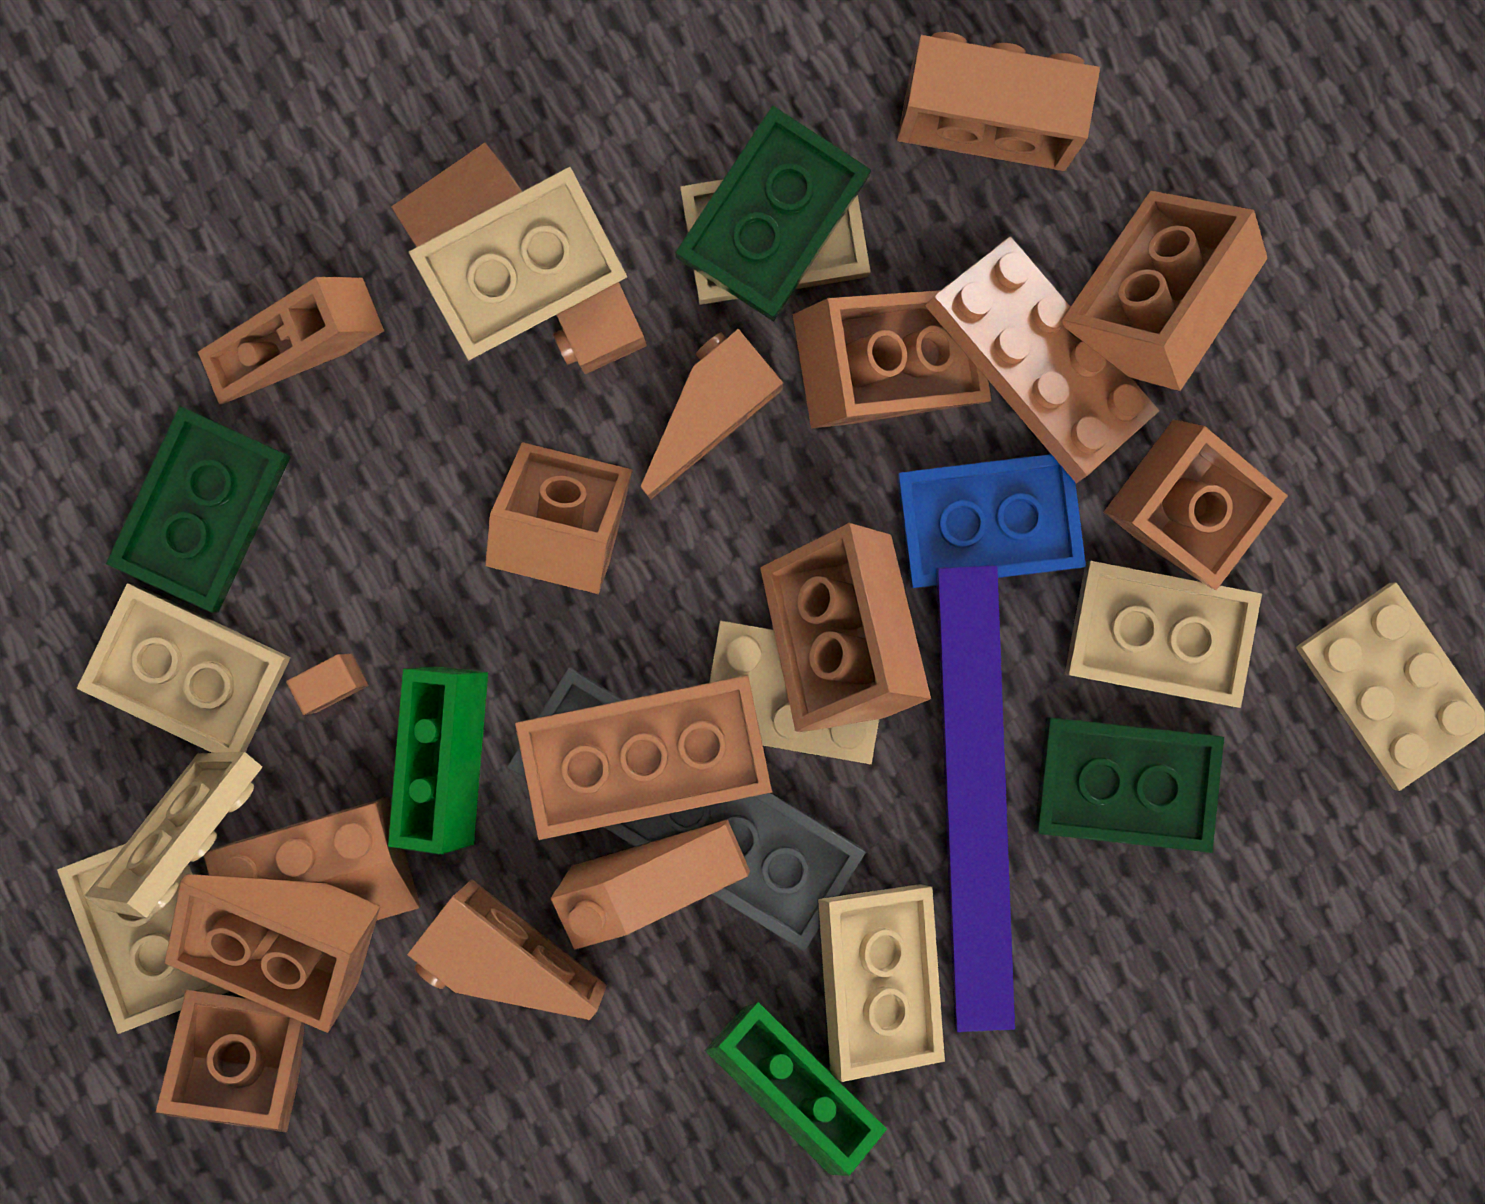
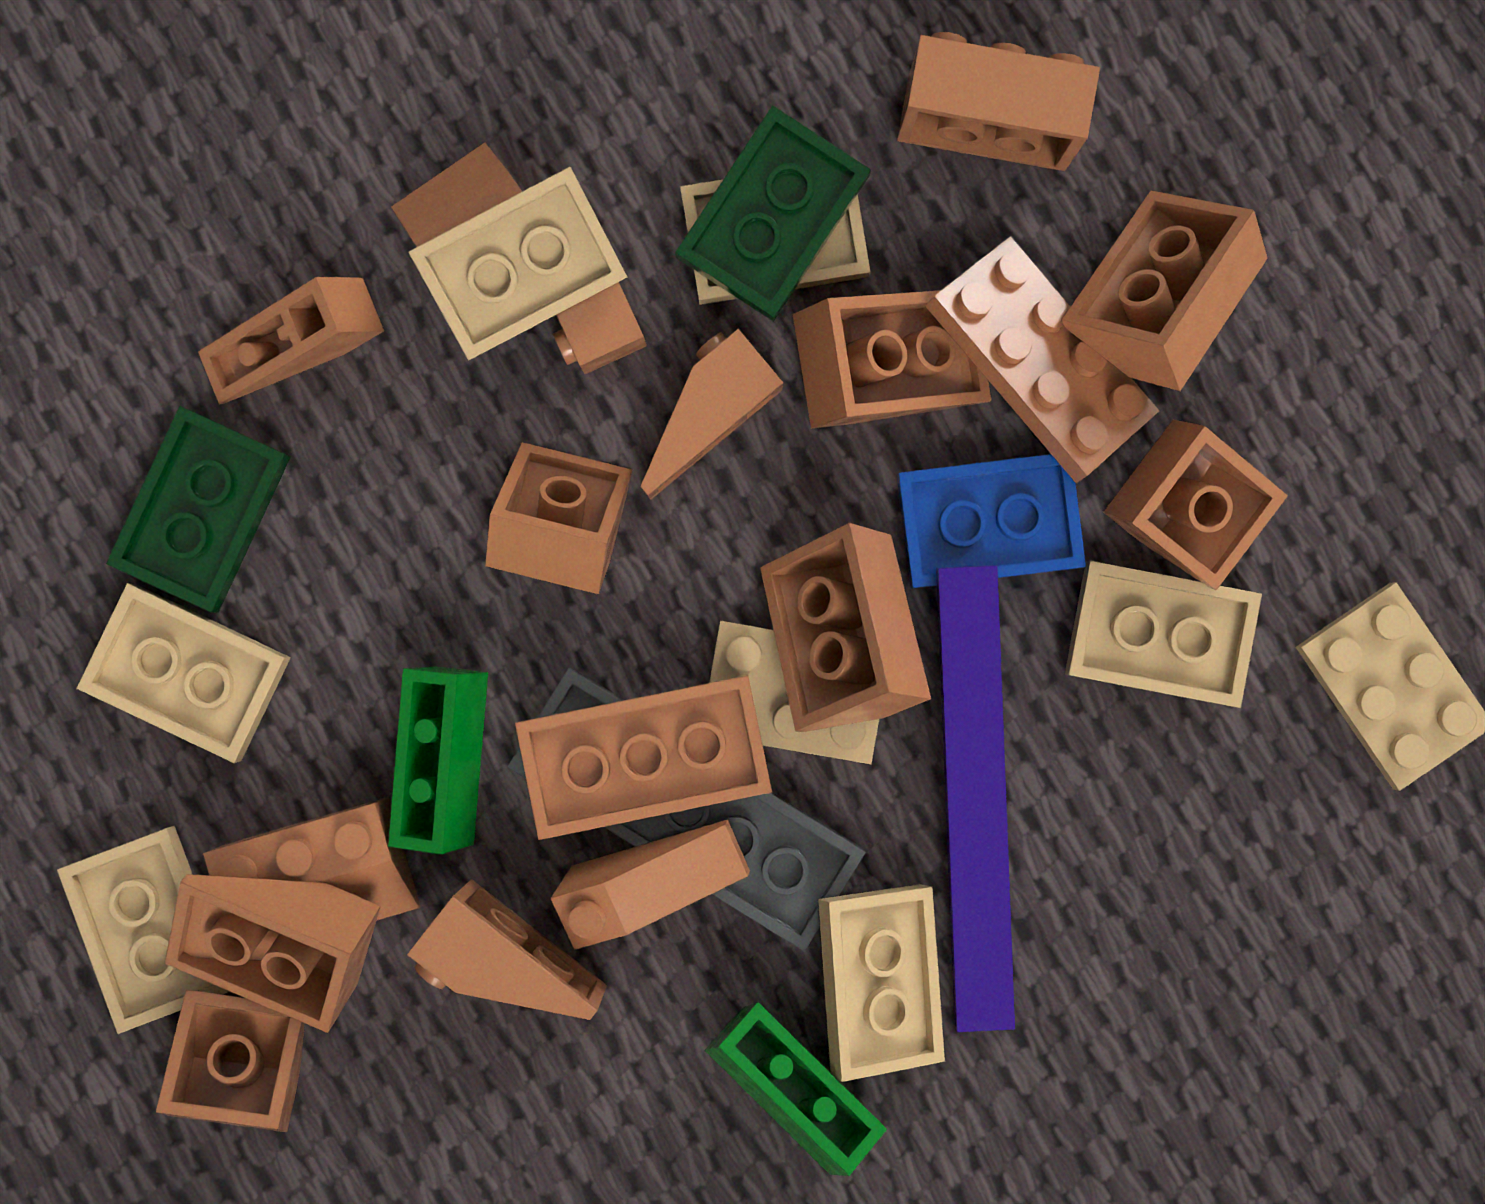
(174, 834): tan plate -> none
(327, 683): nougat piece -> none
(1129, 784): dark green plate -> none

